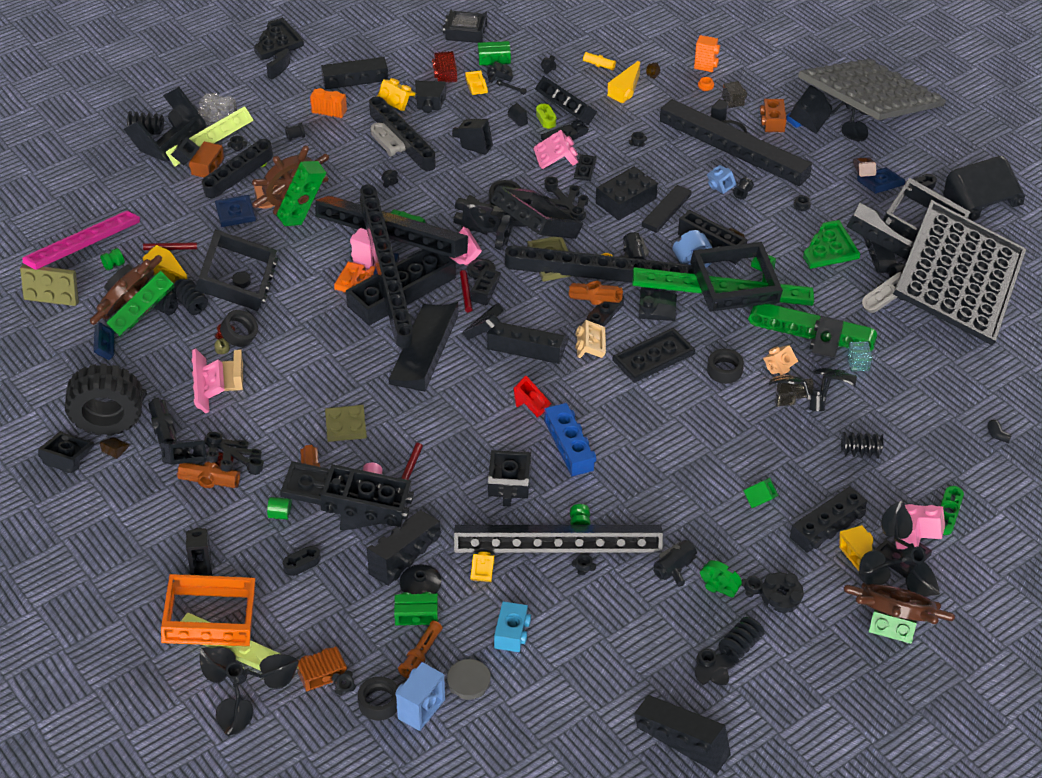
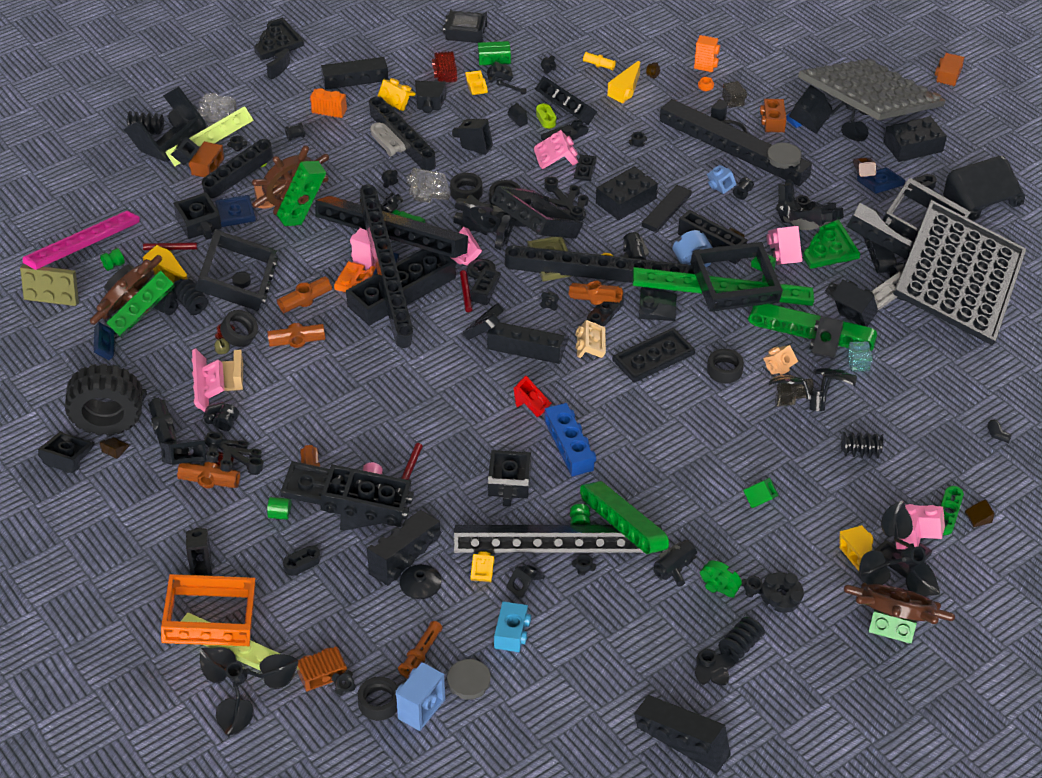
(197, 216): none -> black hinge
(210, 412): none -> black arm
(226, 417): none -> black wheel
(296, 335): none -> dark orange piece
(304, 294): none -> dark orange piece
(345, 423): olive plate -> none
(391, 202): none -> black plate
(415, 608): green brick -> none
(427, 185): none -> clear plate
(429, 339): black arch -> none
(466, 179): none -> black tyre
(527, 574): none -> black bracket
(549, 296): none -> black plate
(624, 517): none -> green beam
(784, 155): none -> dark grey tile
(786, 245): none -> bright pink brick
(806, 218): none -> black hips
(828, 519): black brick -> none
(853, 302): none -> black hinge
(914, 139): none -> black brick
(949, 69): none -> dark orange brick
(980, 514): none -> dark brown slope

